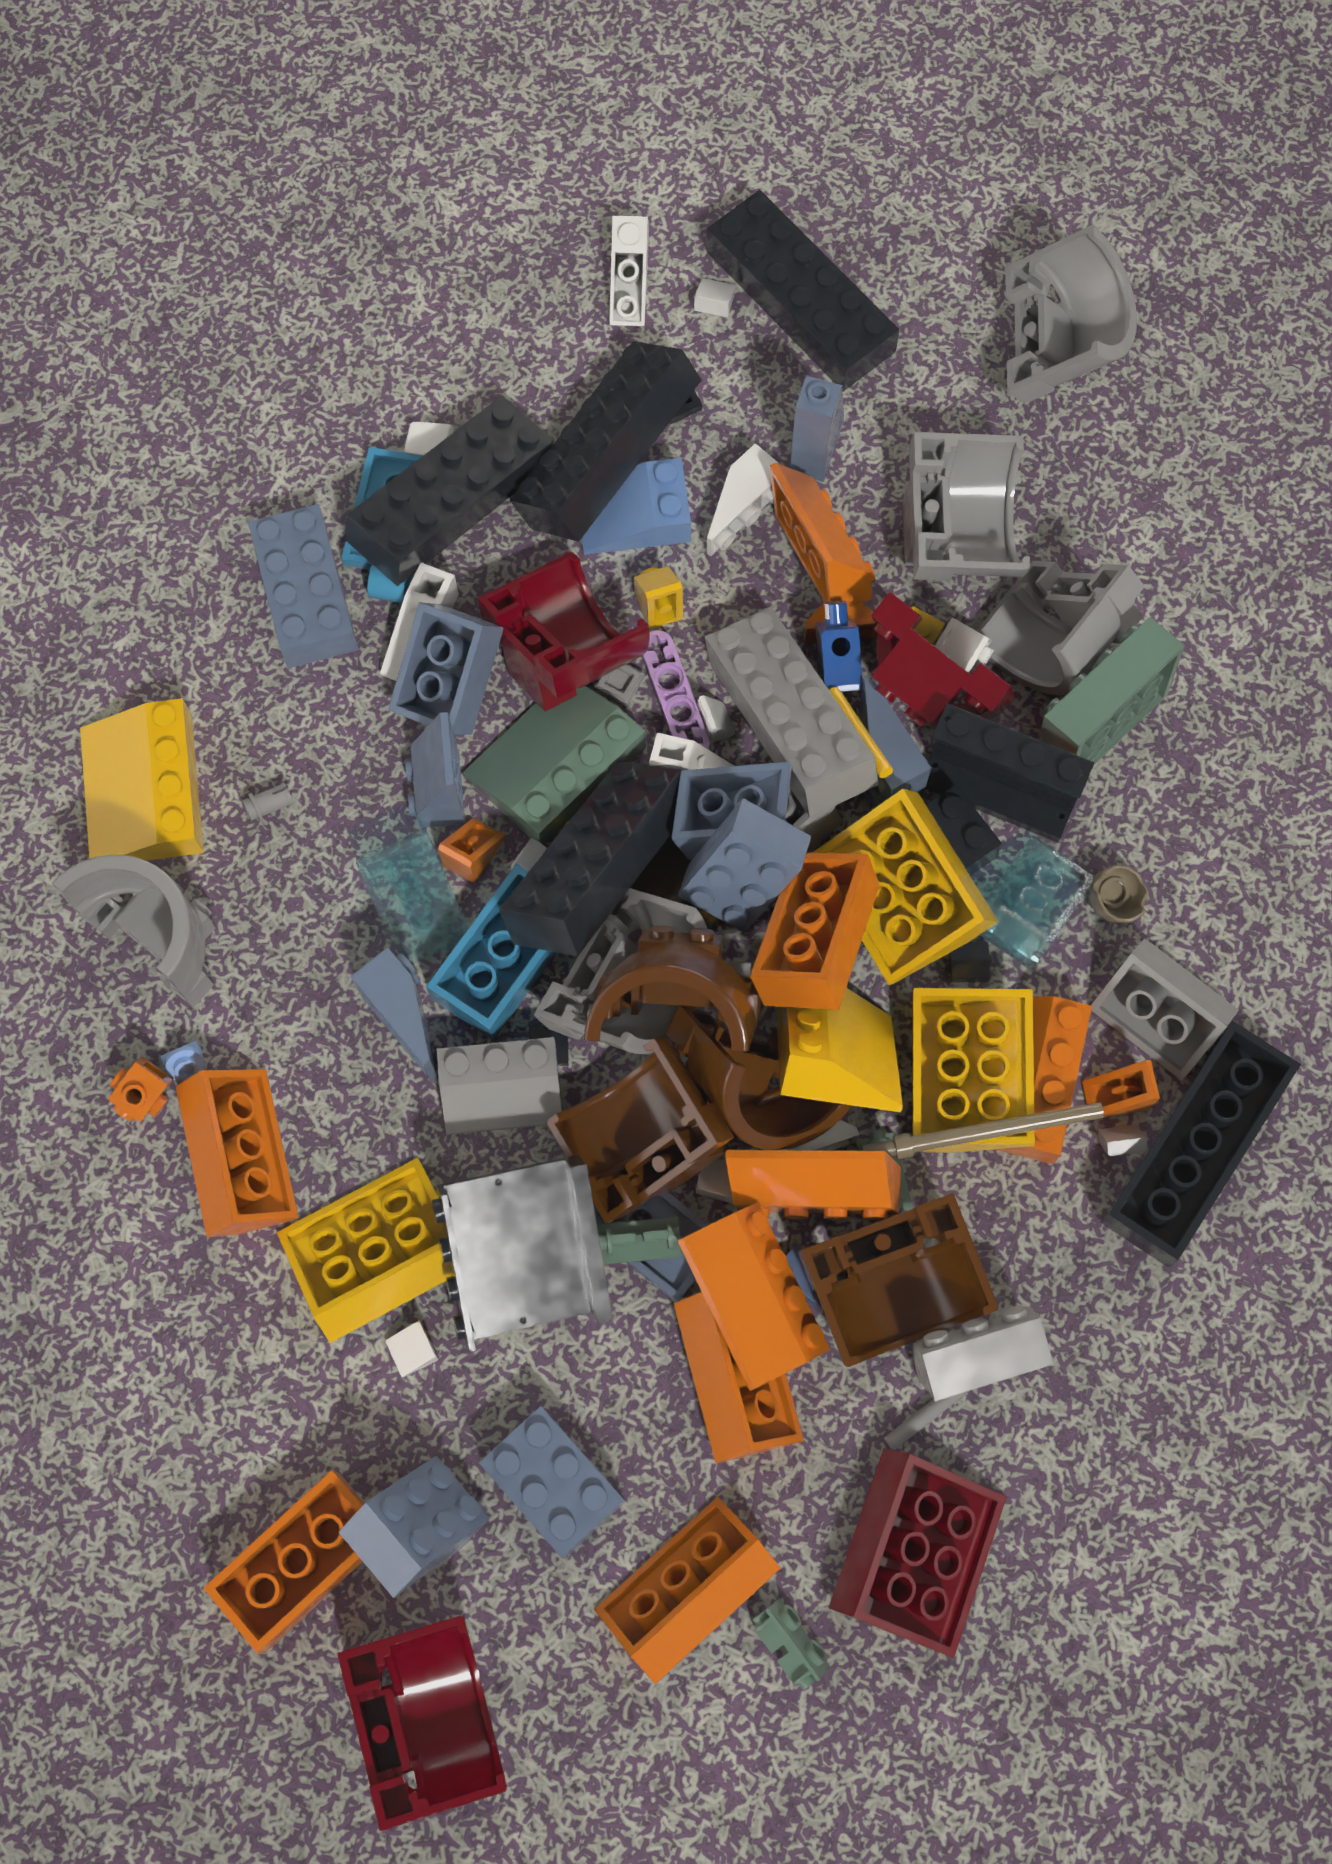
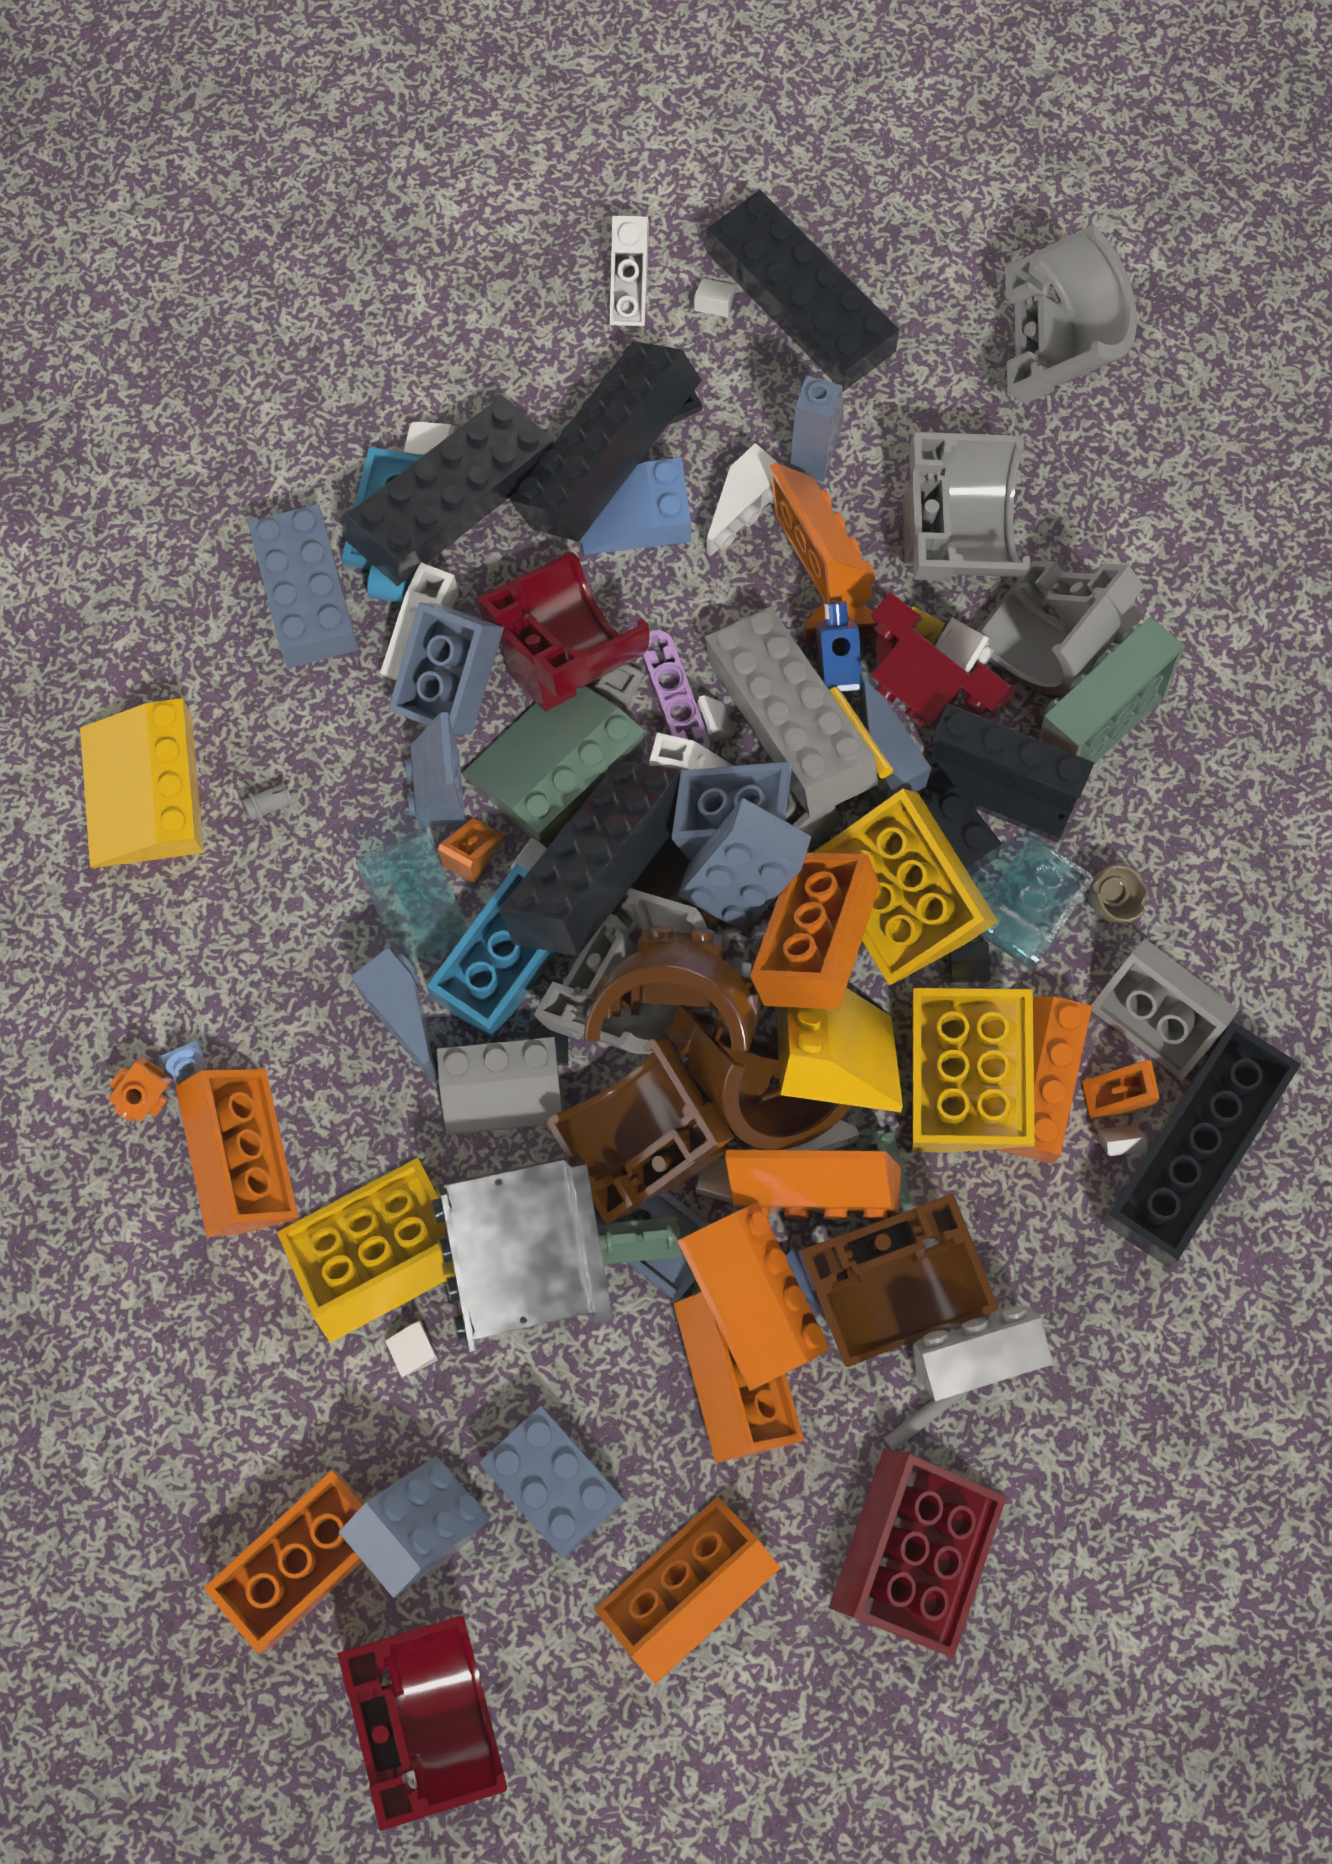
(154, 916): light grey piece -> none
(659, 596): yellow slope -> none
(805, 1657): sand green hinge -> none
(904, 1145): dark tan bar -> none

